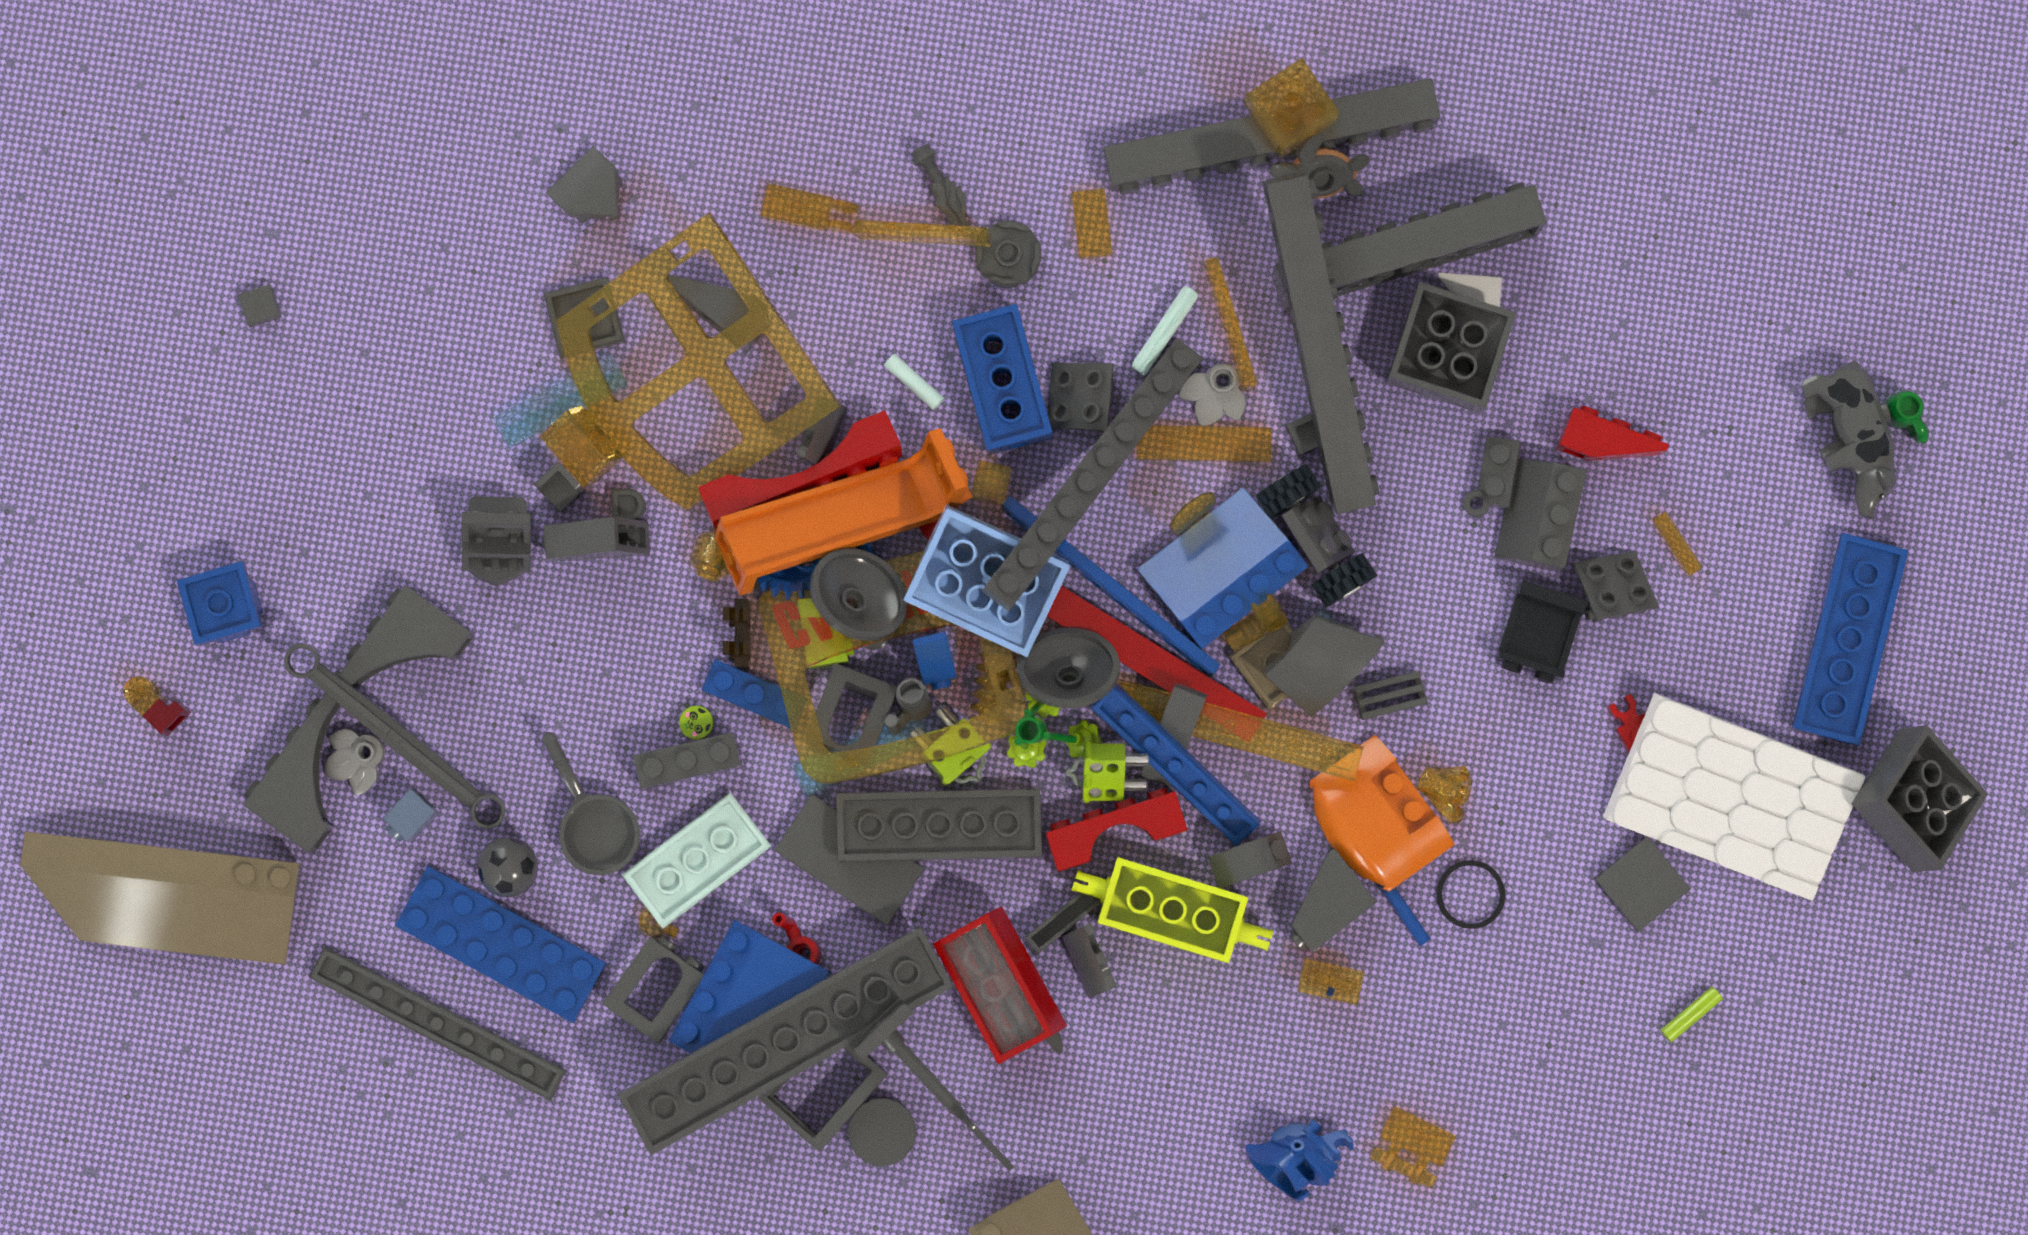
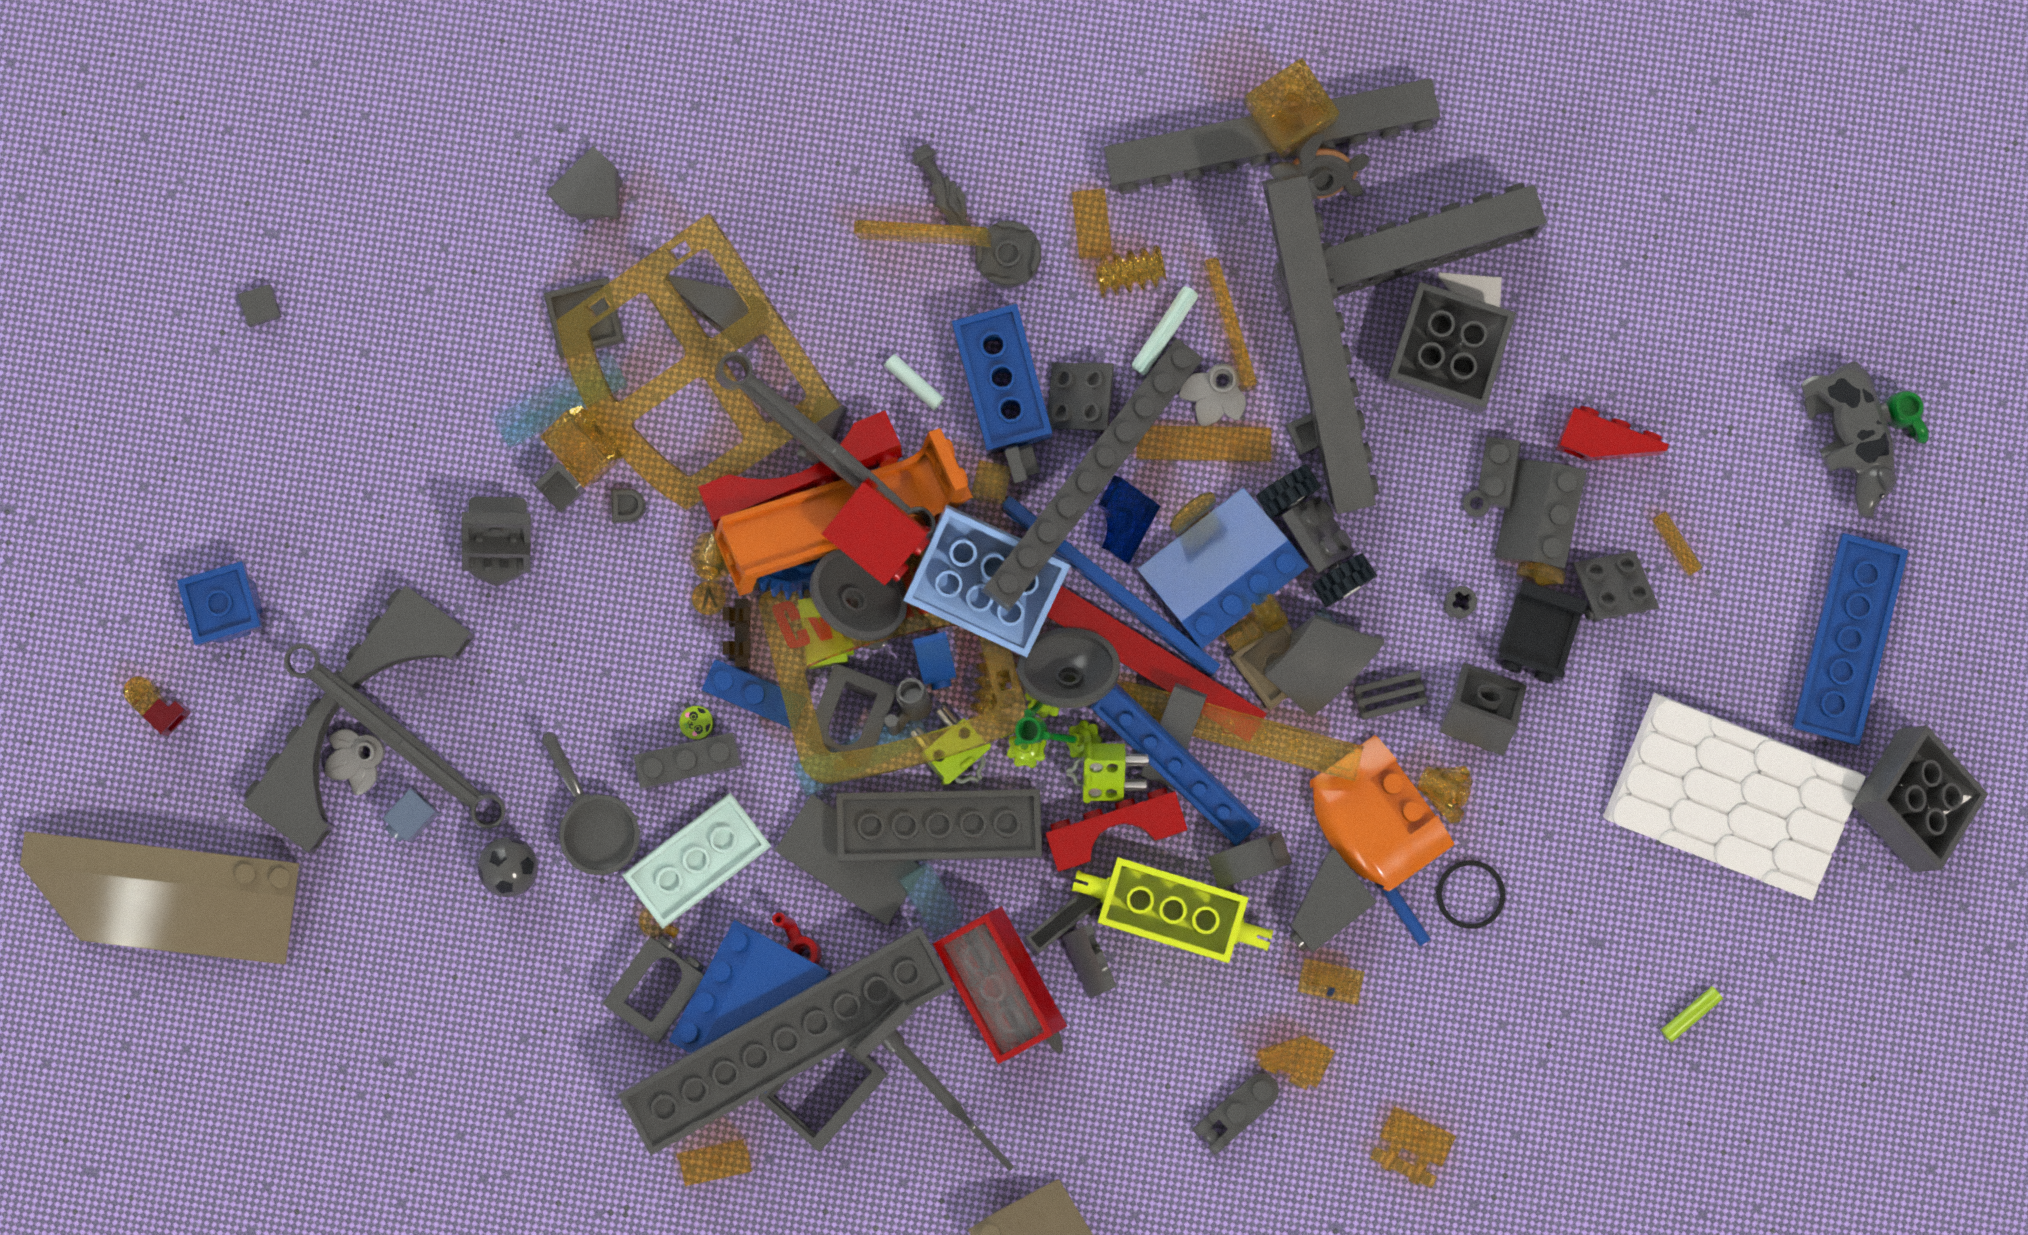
(437, 1023): dark grey tile -> none
(501, 944): blue plate -> none
(596, 539): dark grey slope -> none
(709, 598): none -> clear yellow tile
(715, 1161): none -> clear yellow panel
(805, 209): clear yellow hinge -> none
(810, 434): none -> dark grey piece
(877, 533): none -> red panel
(882, 1132): dark grey tile -> none
(931, 899): none -> clear light blue tile
(1021, 462): none -> dark grey slope
(1127, 517): none -> clear blue tile
(1130, 271): none -> clear yellow piece
(1238, 1110): none -> dark grey plate
(1299, 1157): blue helmet -> none
(1300, 1057): none -> clear yellow slope
(1461, 592): none -> dark grey bush
(1483, 709): none -> dark grey slope
(1540, 573): none -> clear yellow tile
(1630, 721): red plate -> none
(1642, 884): dark grey tile -> none

